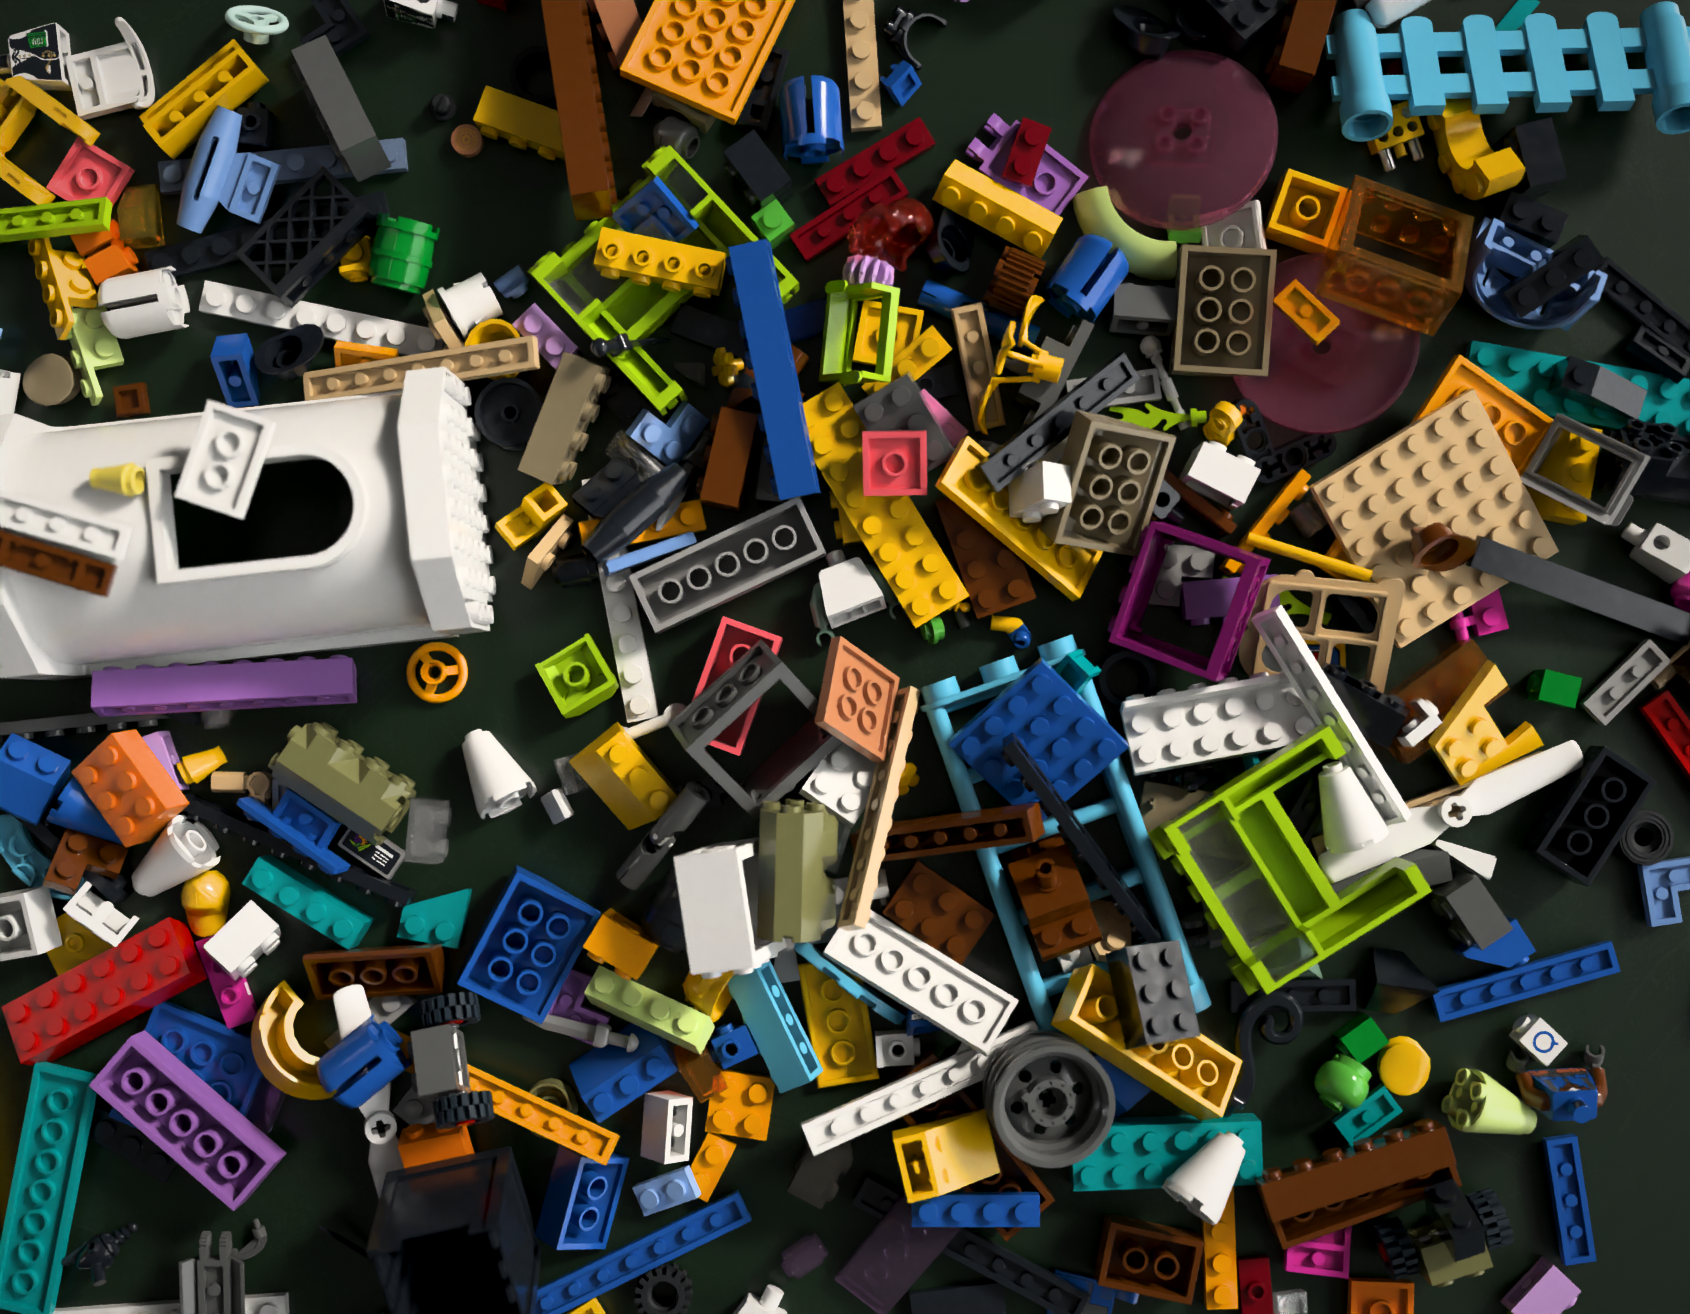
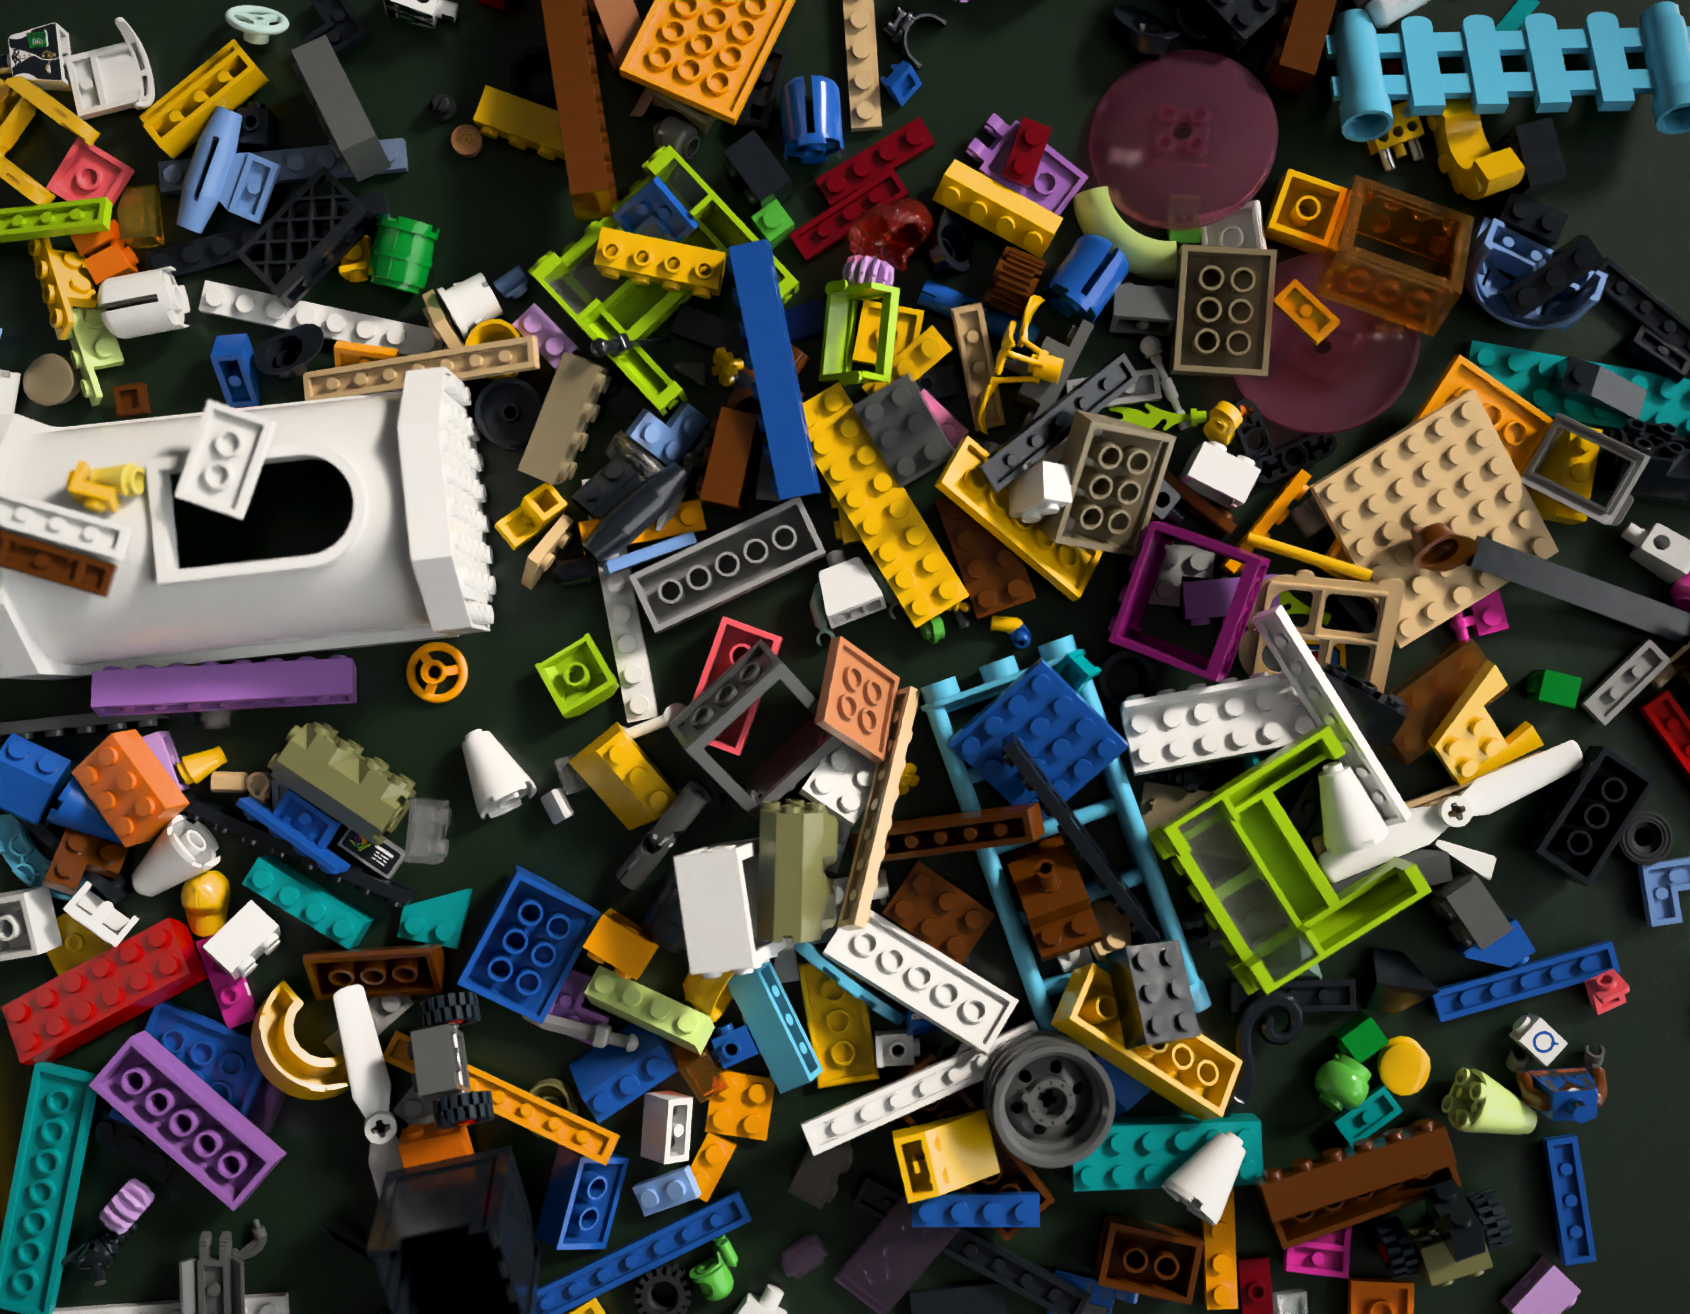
(89, 494): none -> yellow bracket
(127, 1206): none -> lavender gear
(362, 1063): blue cylinder -> none
(714, 1274): none -> bright green piece
(894, 463): coral plate -> none
(1416, 729): white bracket -> none
(1606, 991): none -> coral bracket

